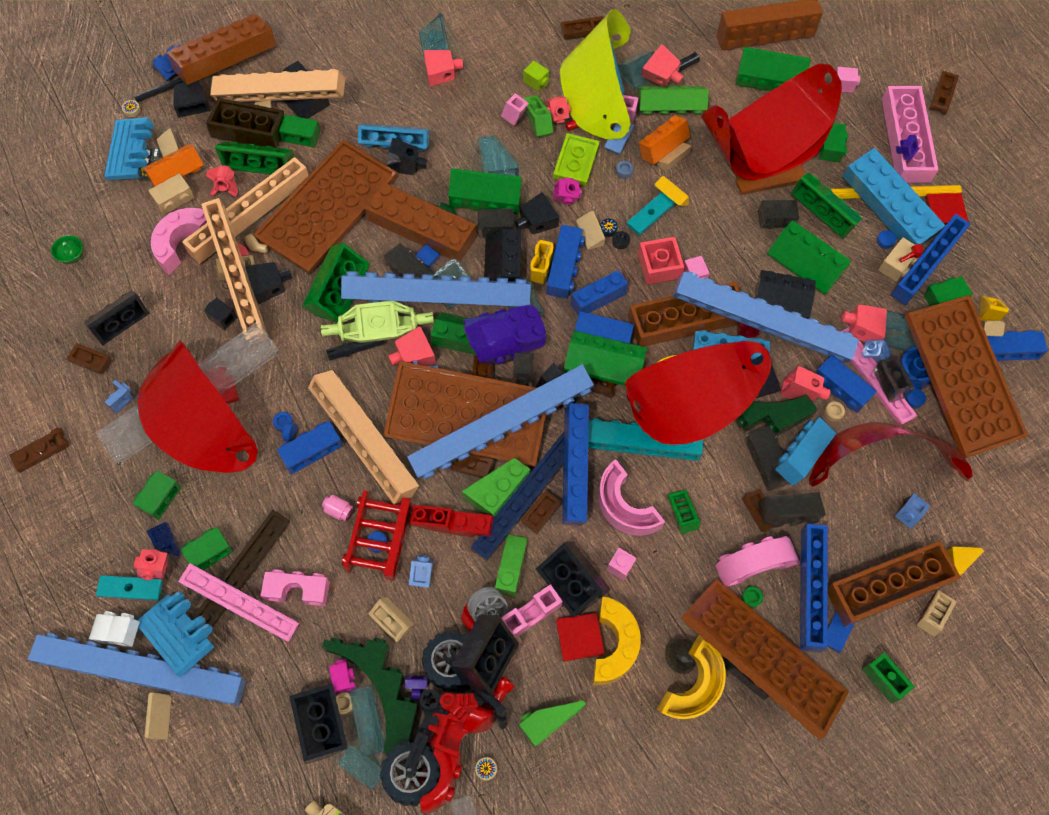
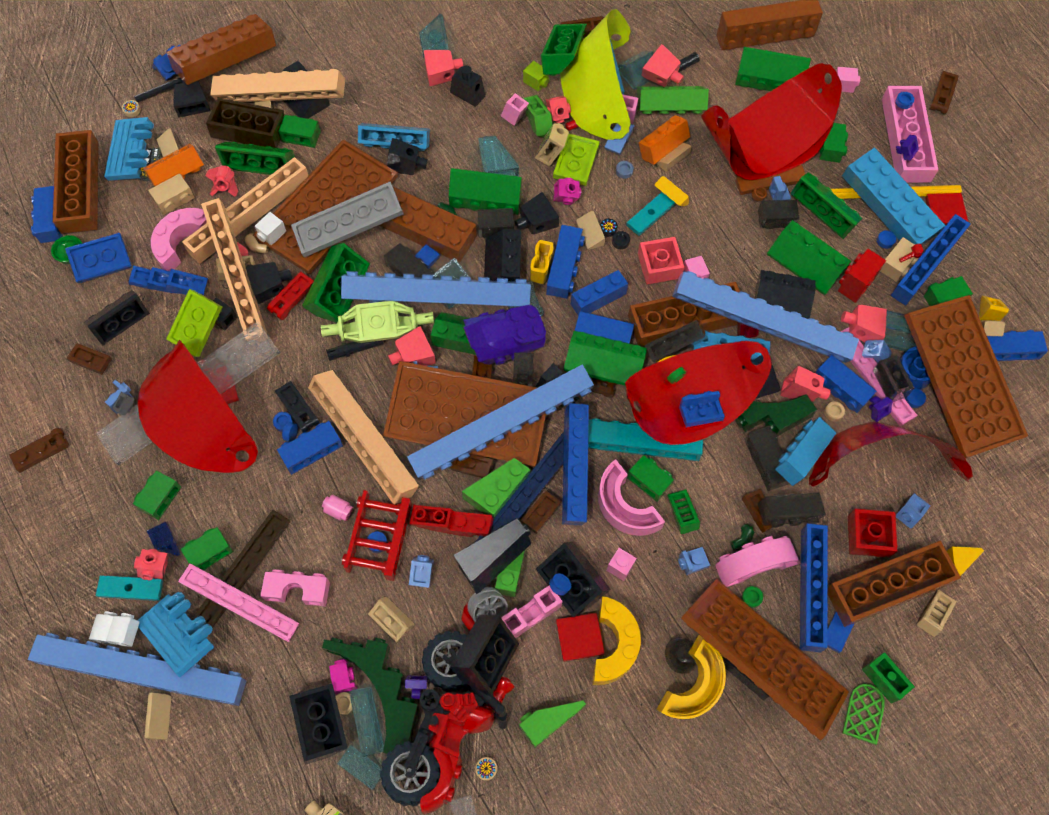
(42, 215): none -> blue brick
(76, 182): none -> dark orange brick
(98, 258): none -> blue tile
(123, 403): none -> dark grey plate
(167, 281): none -> blue slope
(194, 322): none -> lime plate
(270, 228): none -> white brick
(290, 295): none -> red plate
(296, 406): none -> black plate
(347, 219): none -> light grey plate
(467, 86): none -> black torso
(492, 554): none -> slope
(557, 138): none -> tan torso
(560, 584): none -> blue tile
(561, 47): none -> green slope
(650, 478): none -> green brick
(676, 341): none -> clear smoke brick
(676, 375): none -> green tile
(693, 560): none -> medium blue bracket
(701, 408): none -> blue bracket
(746, 537): none -> dark green arm
(759, 193): none -> dark orange hinge
(778, 189): none -> medium blue bracket
(860, 275): none -> red brick
(871, 717): none -> bright green window
(872, 533): none -> red brick
(880, 408): none -> dark purple tile
(904, 100): none -> blue tile

